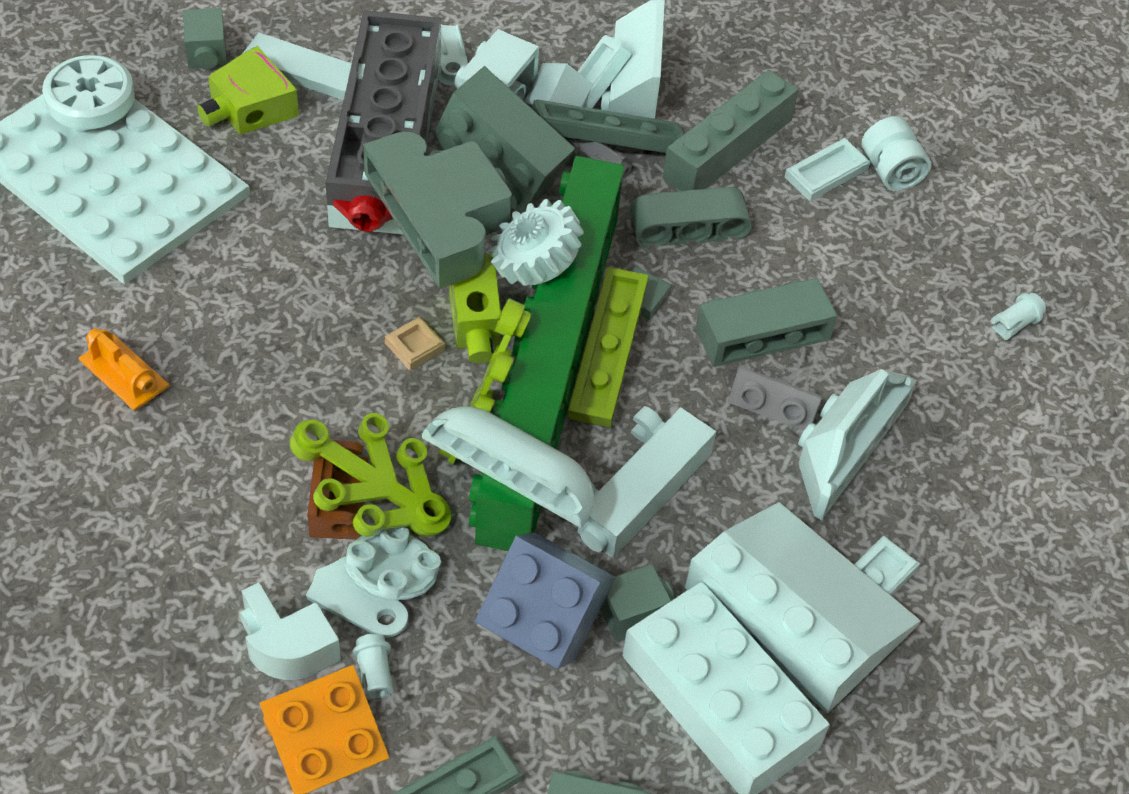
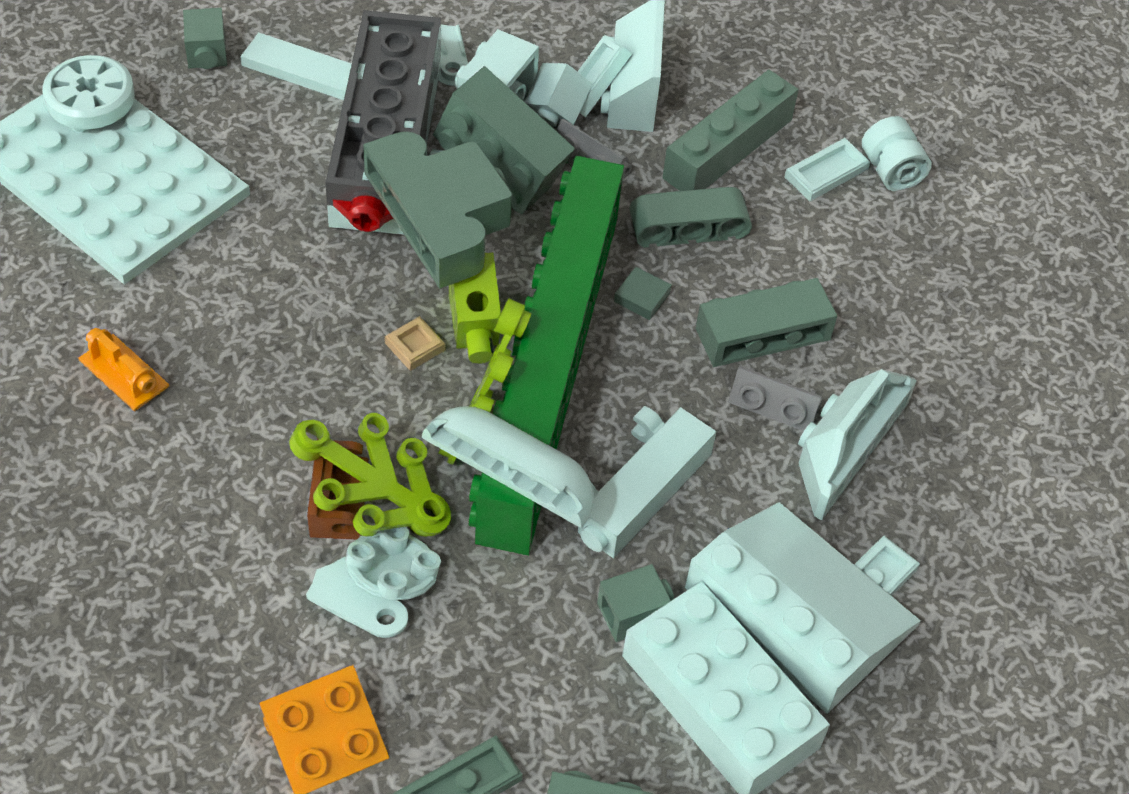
(249, 94): lime torso -> none
(287, 646): light aqua brick -> none
(372, 658): light aqua pin -> none
(537, 243): light aqua gear -> none
(544, 599): sand blue brick -> none
(608, 126): sand green tile -> none
(608, 347): lime plate -> none
(1026, 310): light aqua pin -> none

